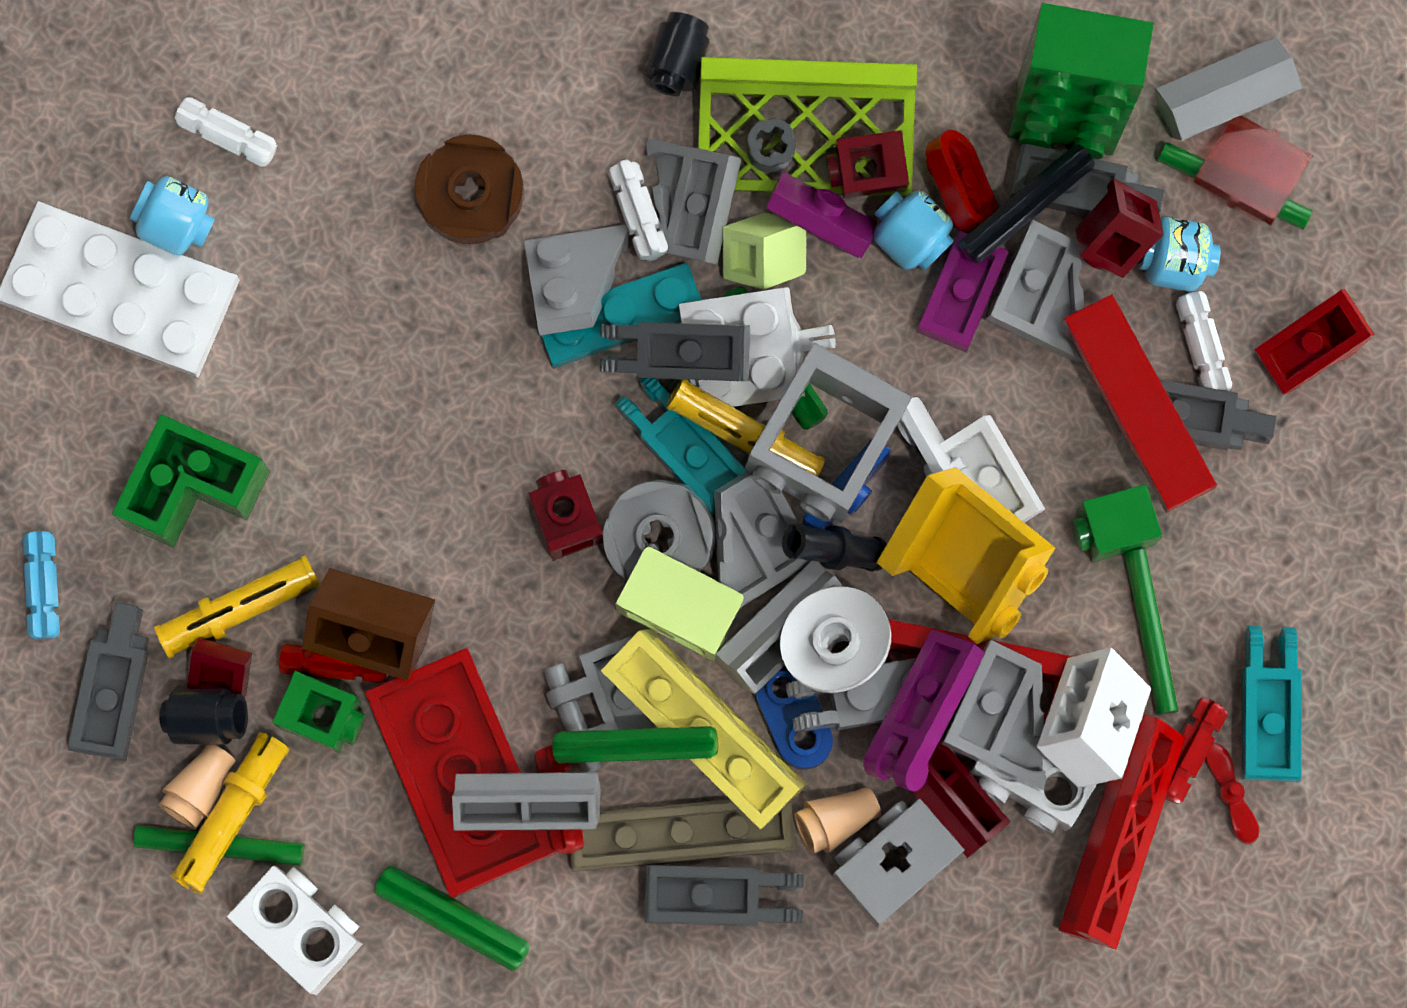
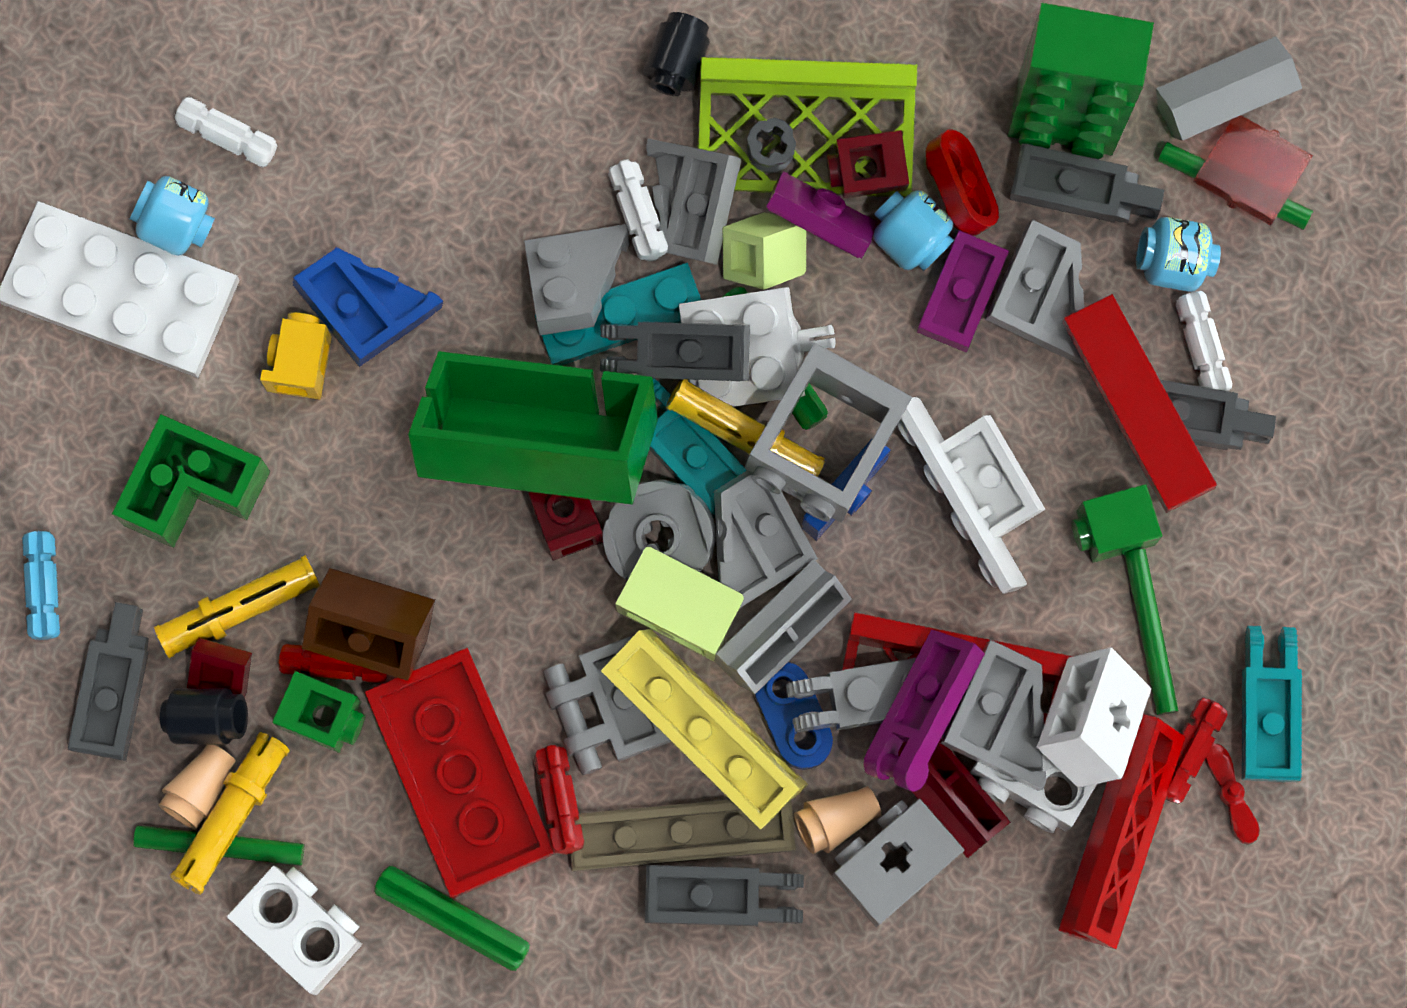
(298, 357): none -> yellow brick
(363, 304): none -> blue wing
(450, 167): reddish brown plate -> none
(526, 801): light grey piece -> none
(533, 427): none -> green piece
(635, 744): green axle -> none
(823, 621): white dish -> none
(833, 547): black pin -> none
(969, 552): yellow panel -> none
(1027, 204): black axle -> none
(1119, 229): dark red brick -> none
(1315, 342): red slope -> none

